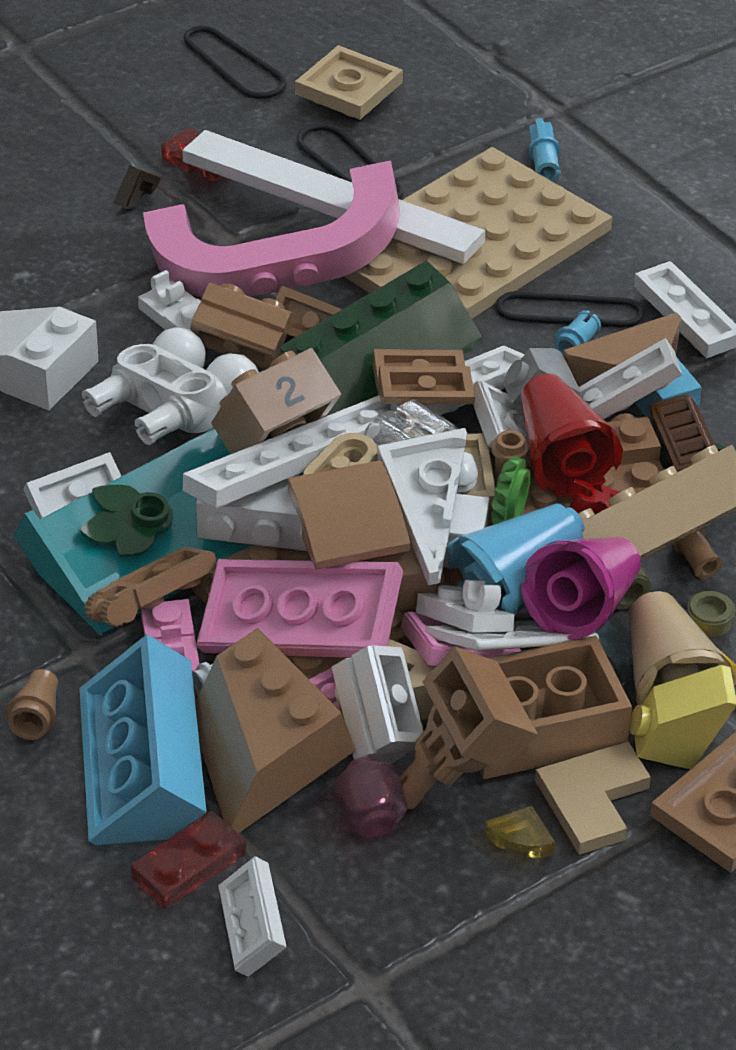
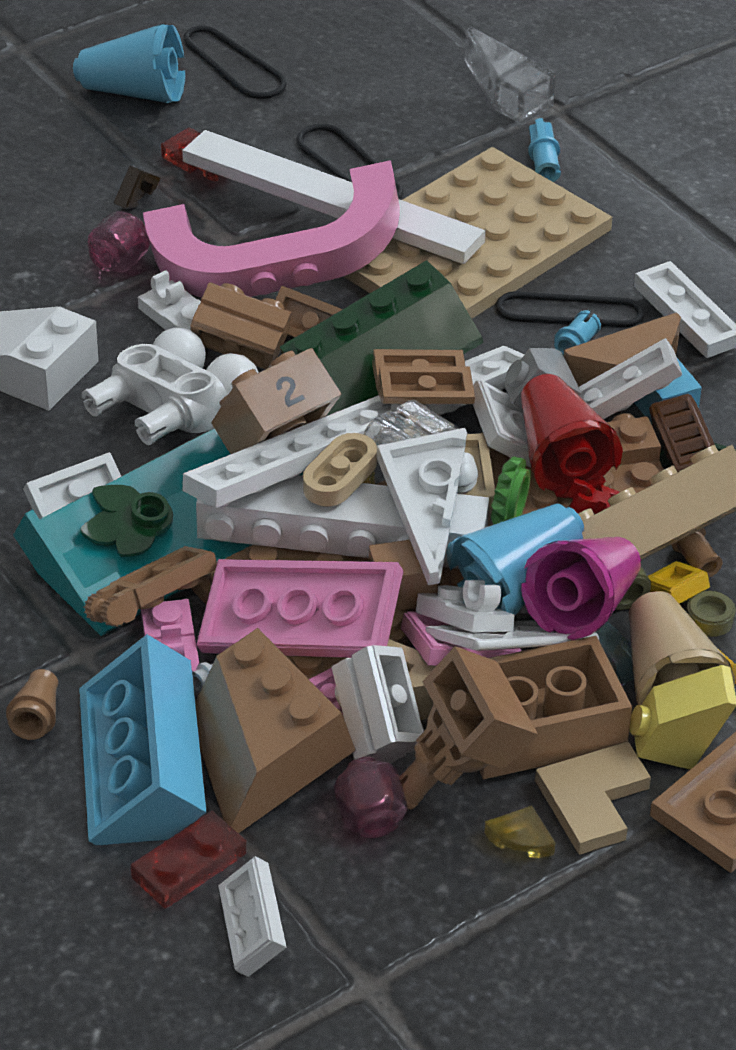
(118, 242): none -> clear pink head
(135, 65): none -> medium azure cone
(348, 82): tan plate -> none
(349, 514): medium nougat slope -> none
(505, 446): medium nougat pin -> none
(509, 79): none -> clear slope
(679, 581): none -> yellow tile

